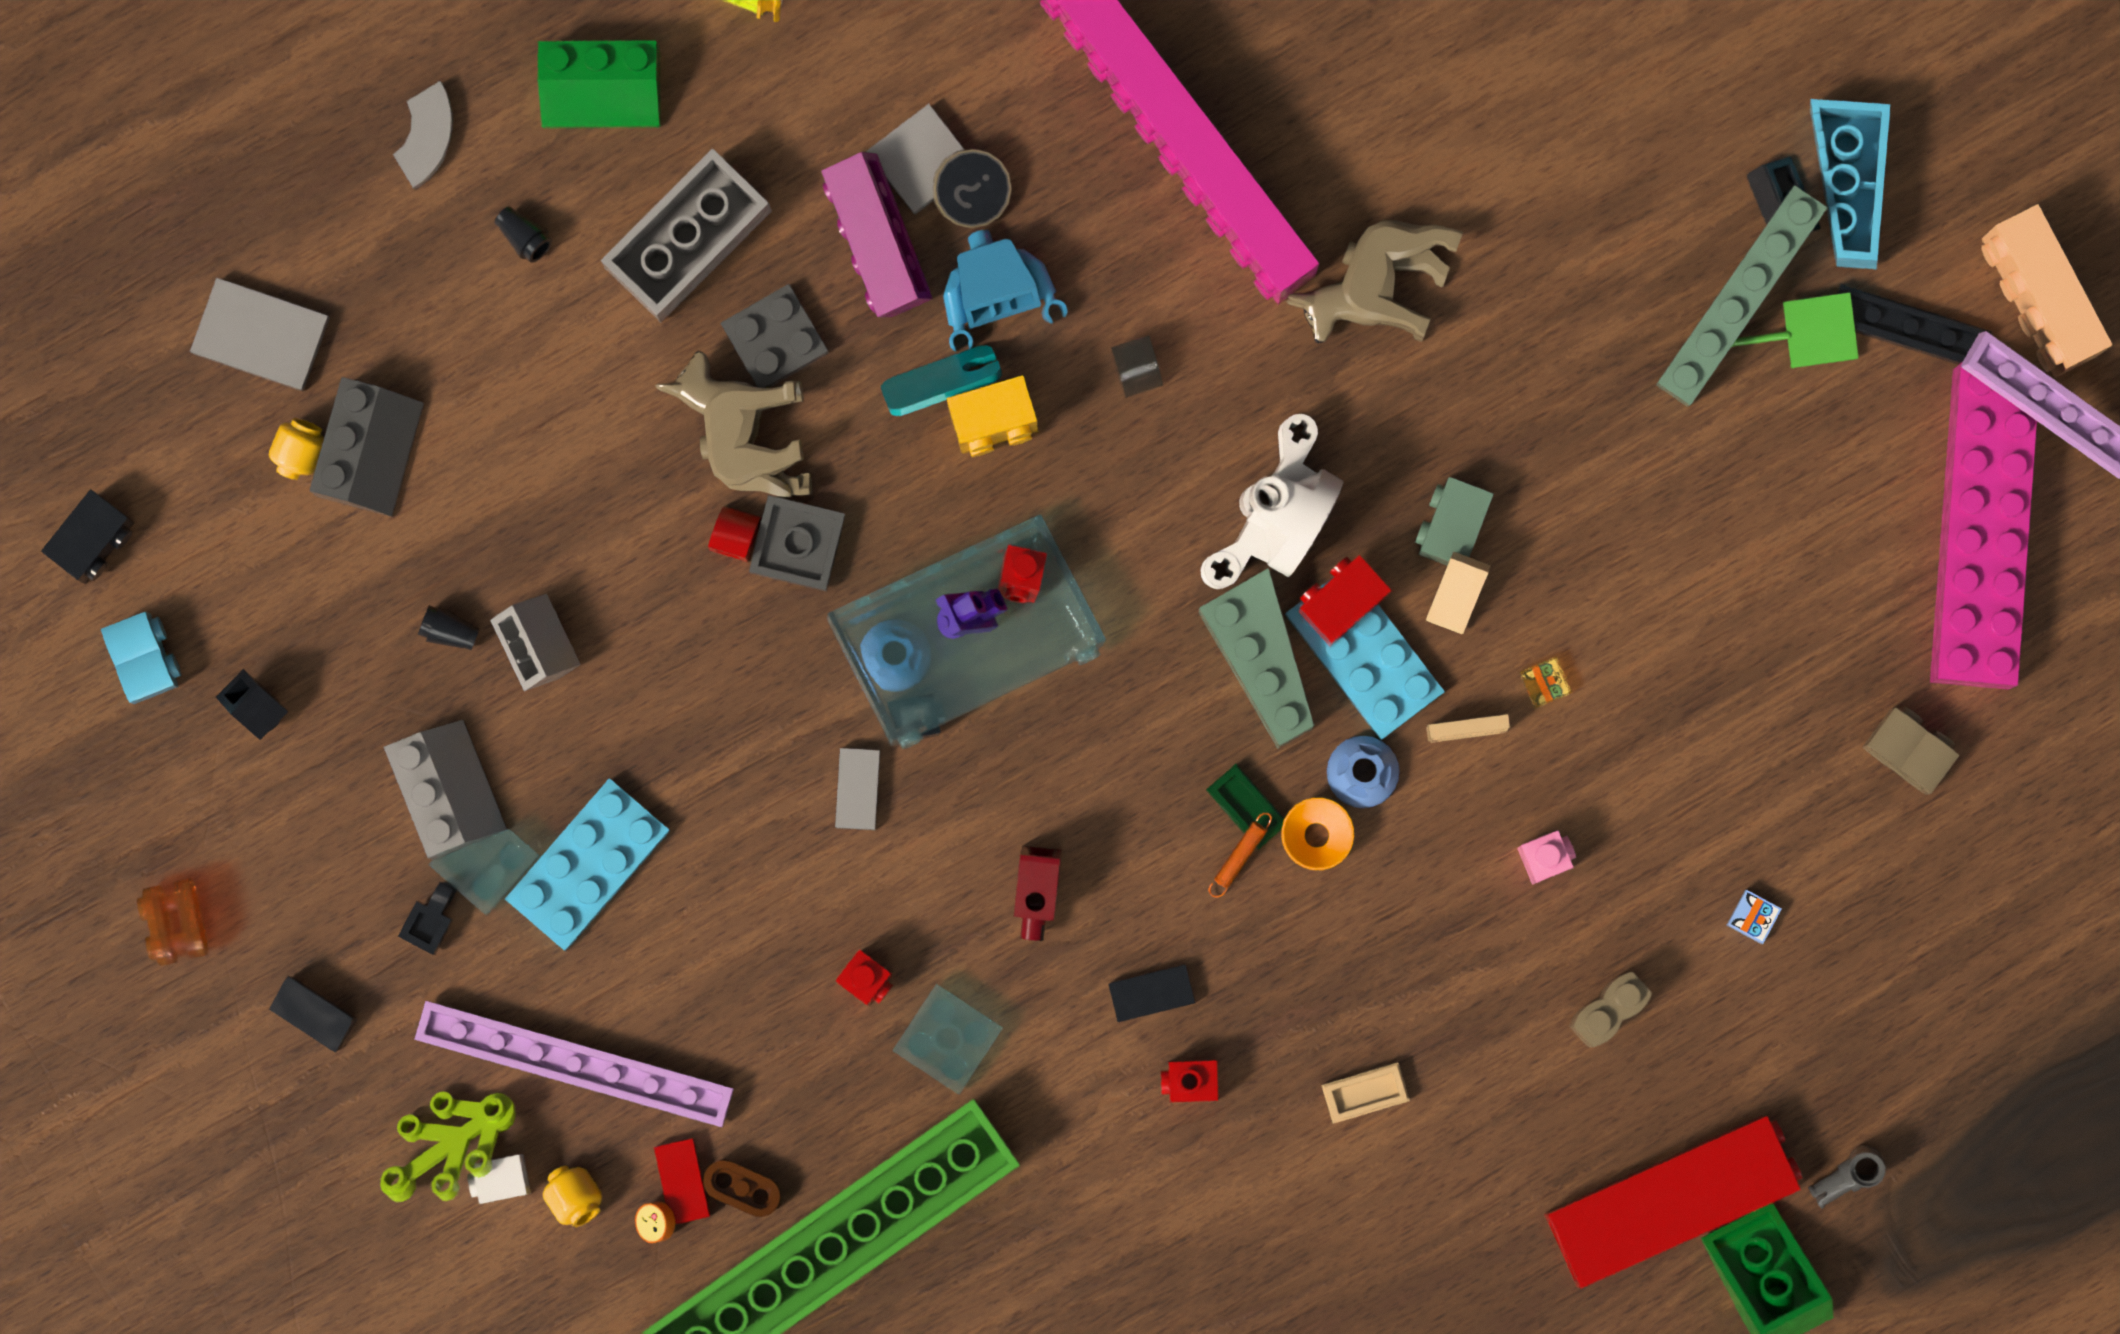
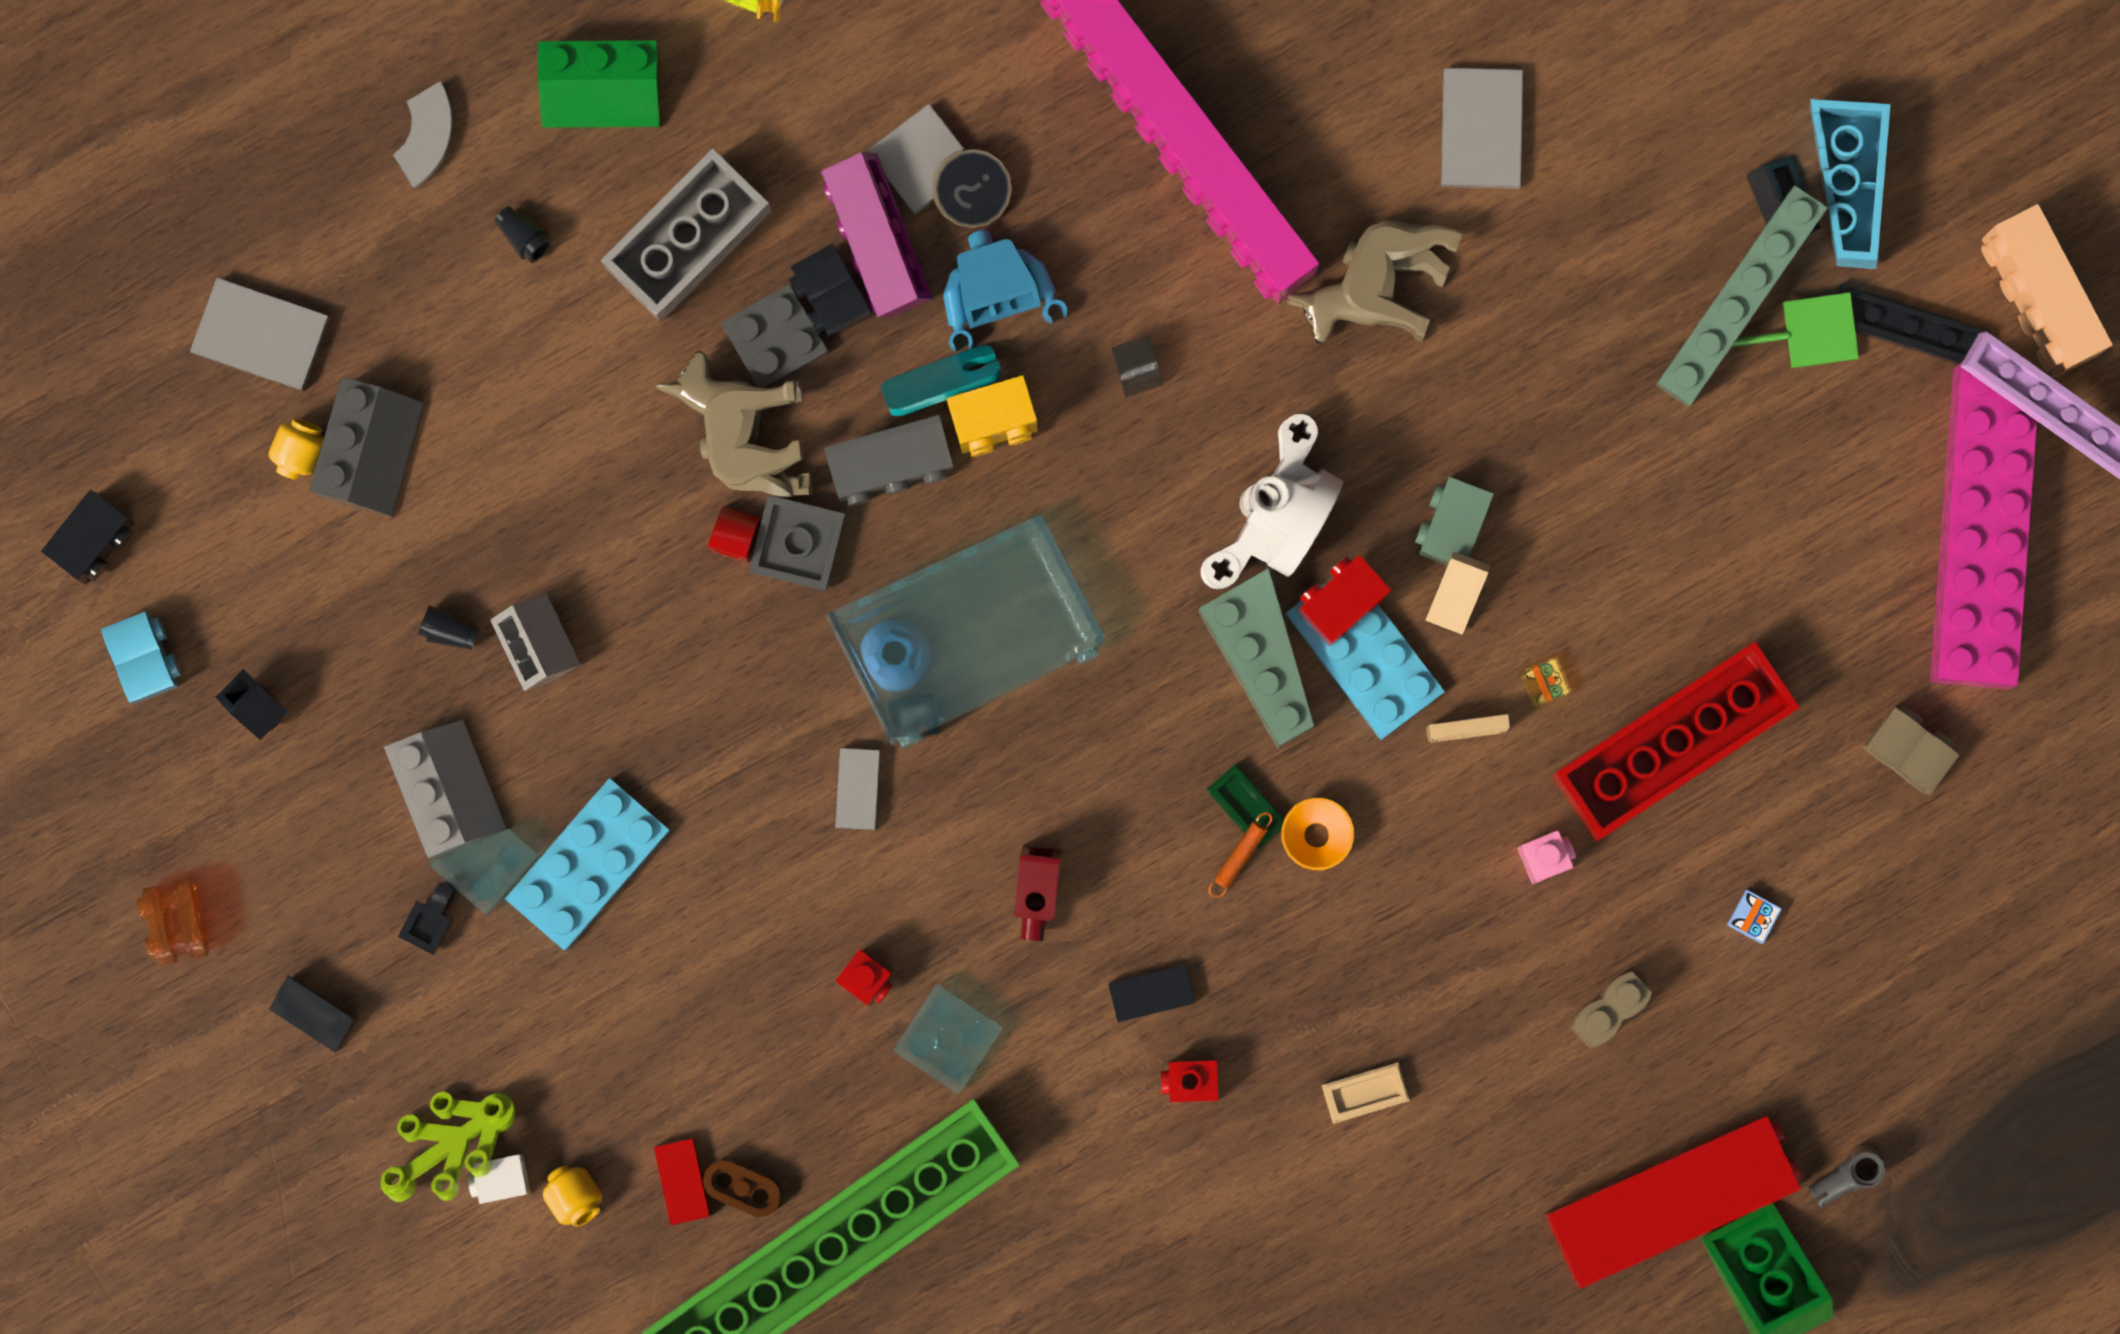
(574, 1064): lavender plate -> none
(655, 1222): tile -> none
(830, 292): none -> black brick
(889, 460): none -> dark grey slope
(969, 612): dark purple hips -> none
(1021, 574): red brick -> none
(1351, 790): medium blue piece -> none
(1481, 128): none -> light grey tile
(1675, 741): none -> red brick

